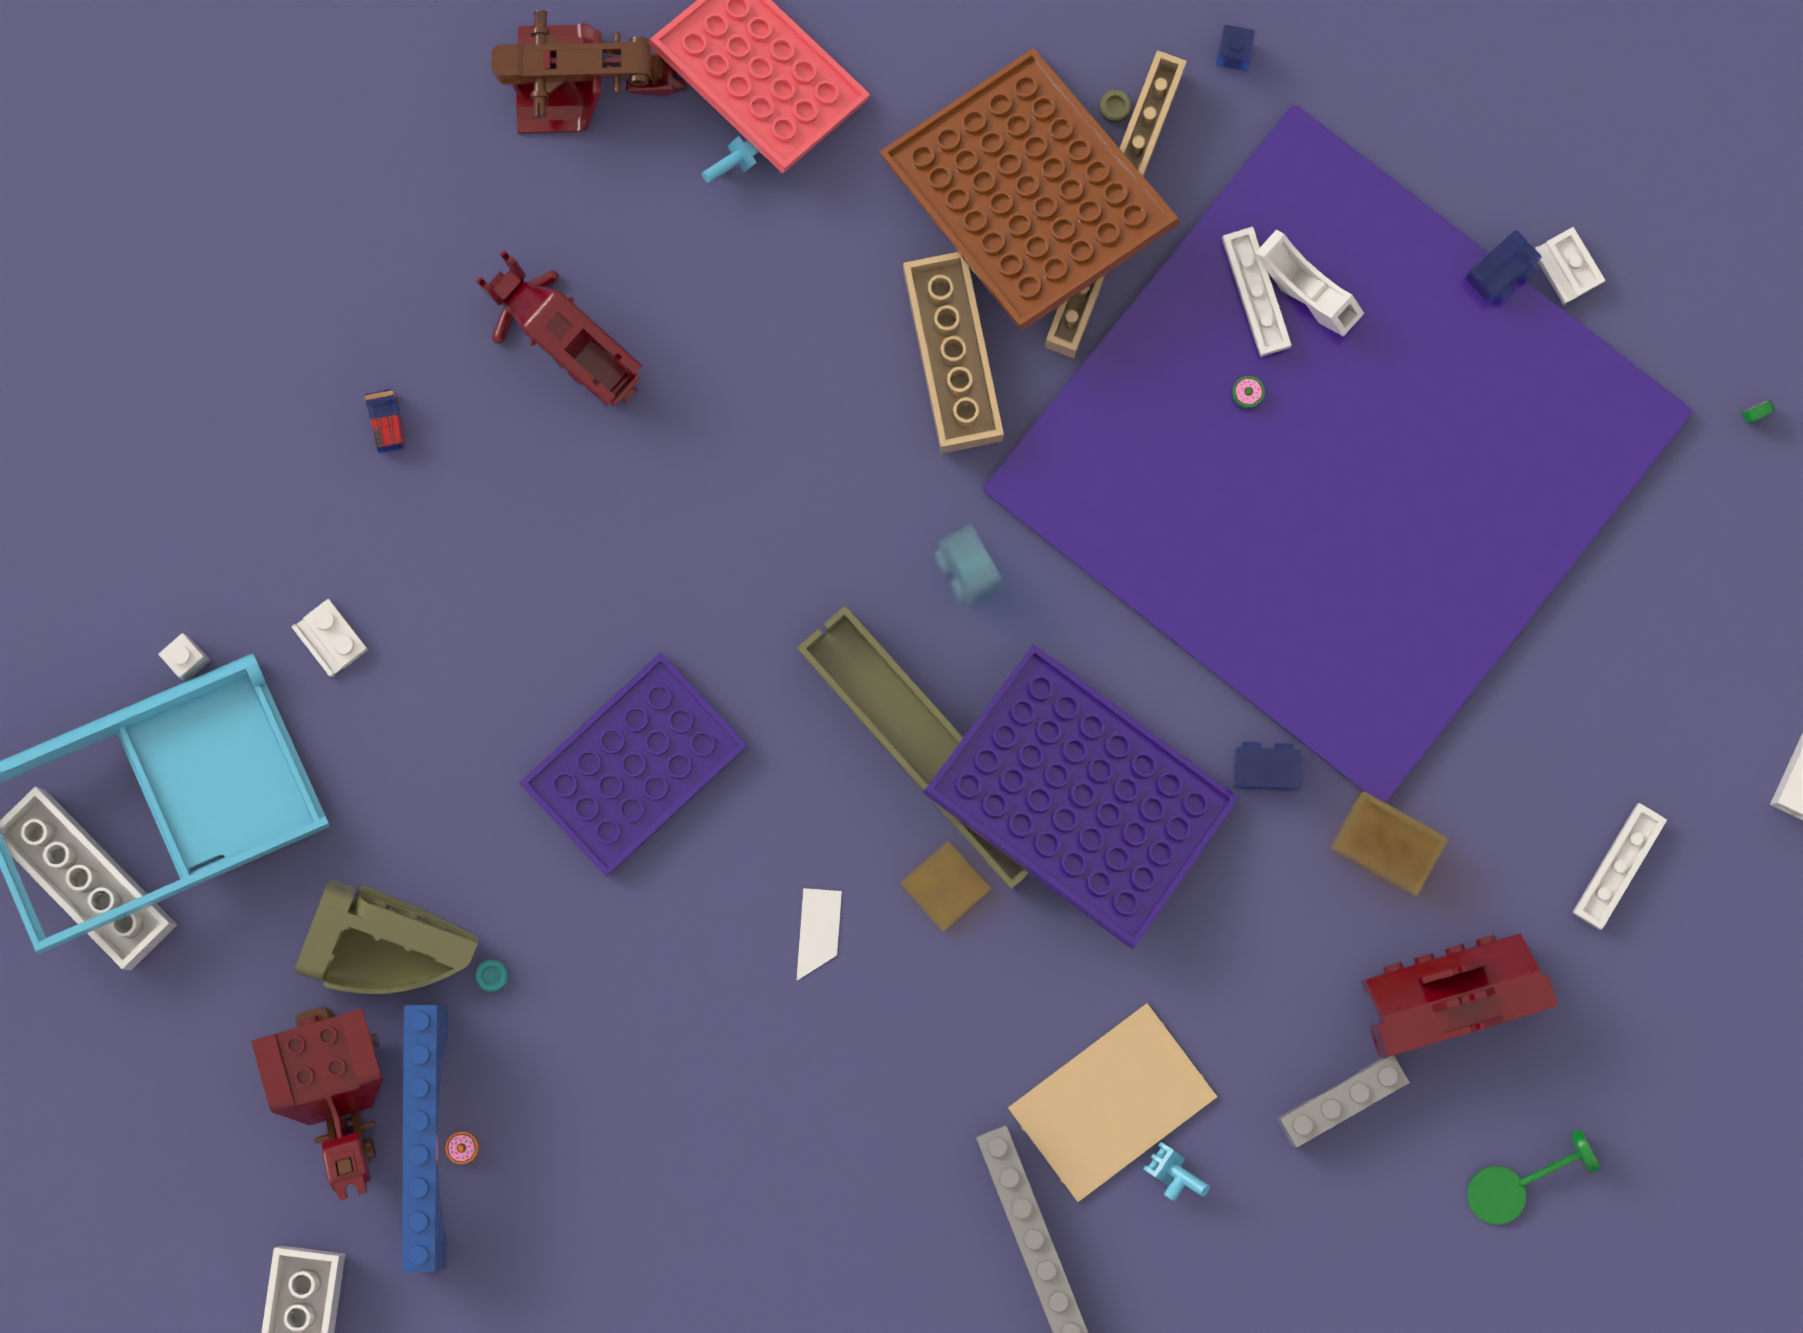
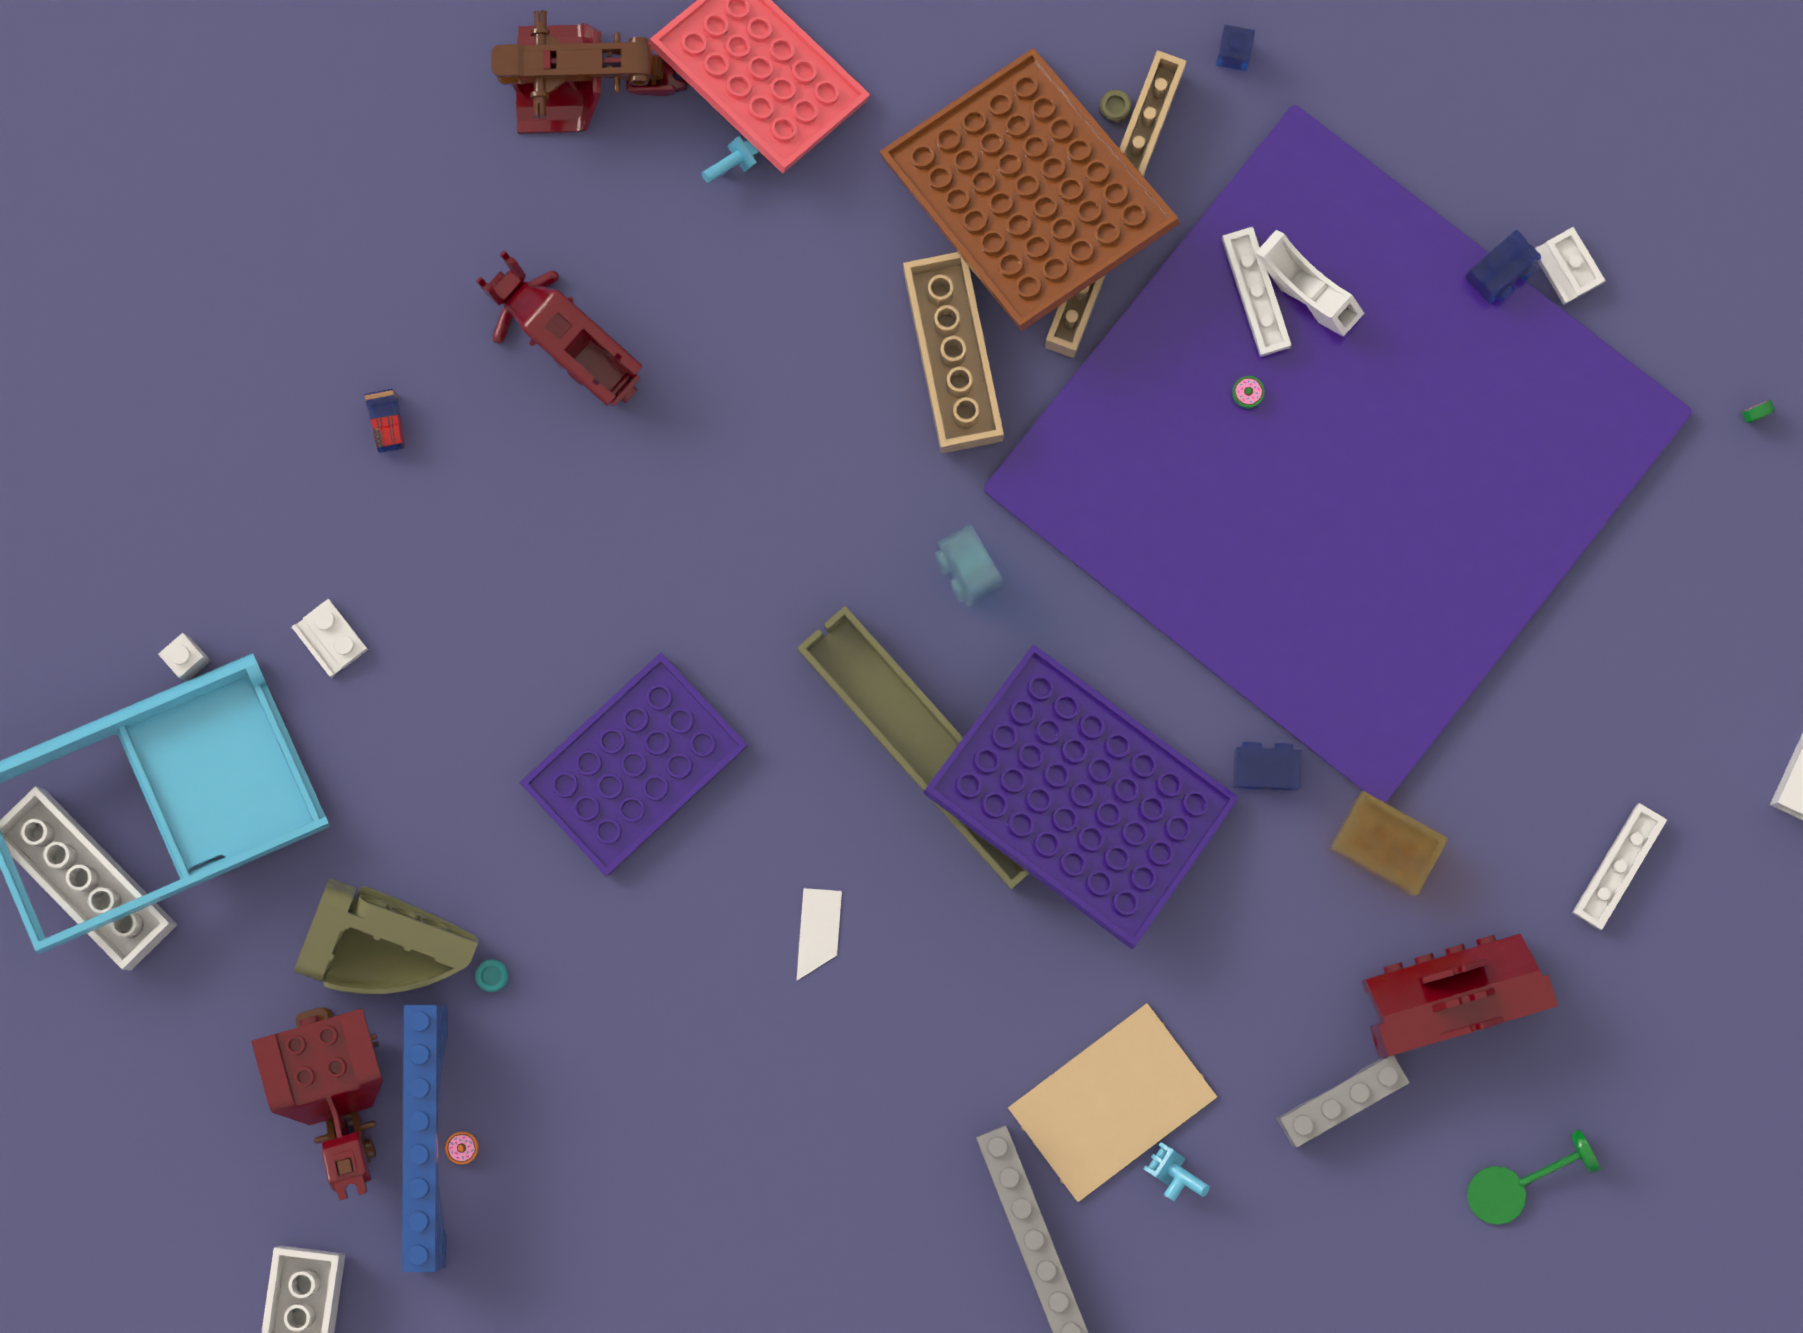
(945, 886): clear yellow plate -> none

